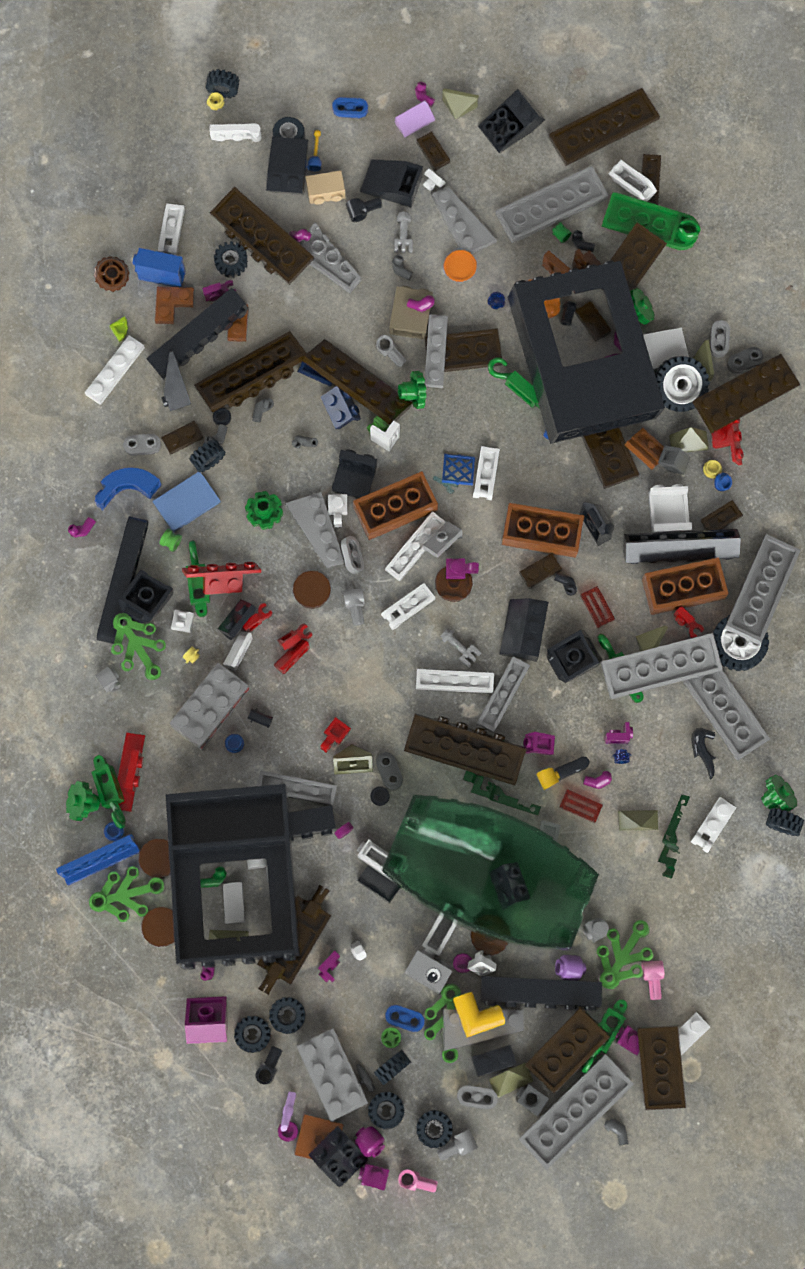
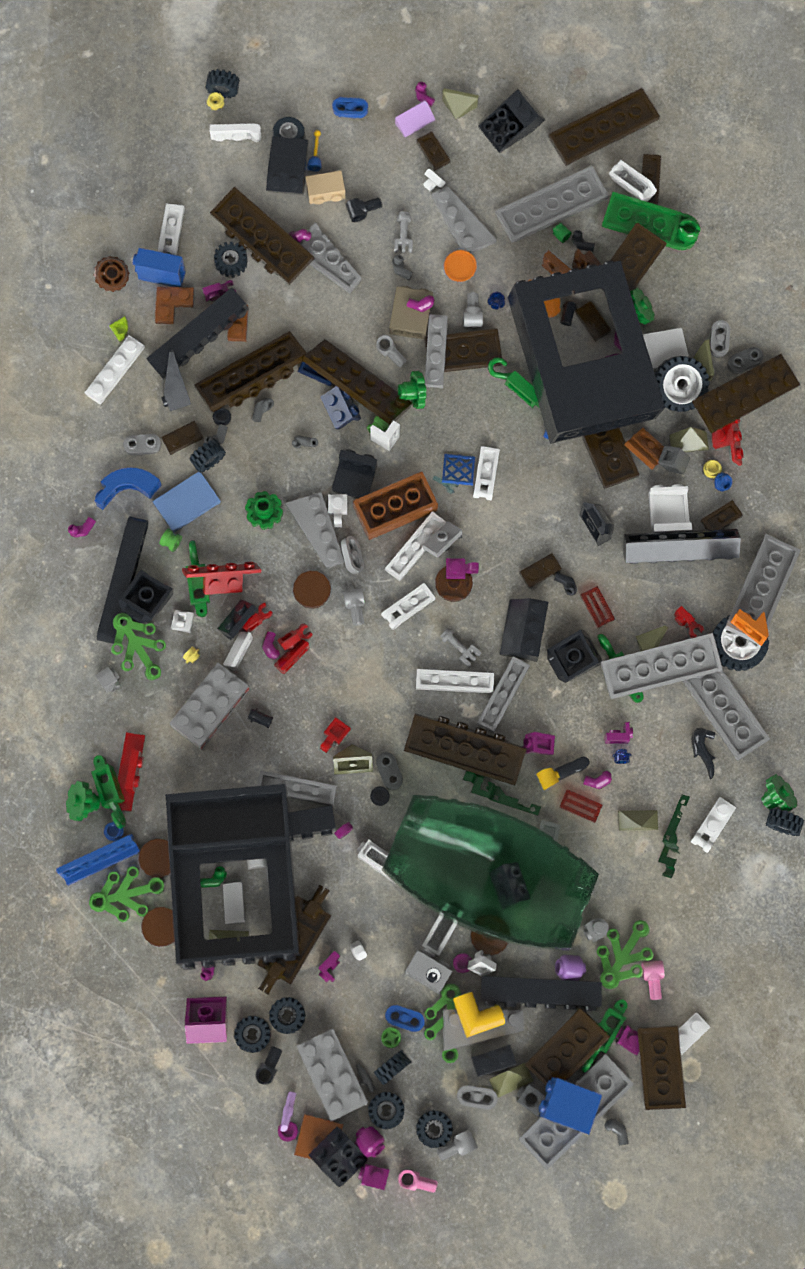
(234, 743): blue plate -> none
(268, 647): none -> magenta arm
(378, 884): black slope -> none
(393, 181): black slope -> none
(472, 314): none -> light grey axle
(542, 530): dark orange brick -> none
(570, 1105): none -> blue brick
(685, 586): dark orange brick -> none
(754, 629): none -> orange slope

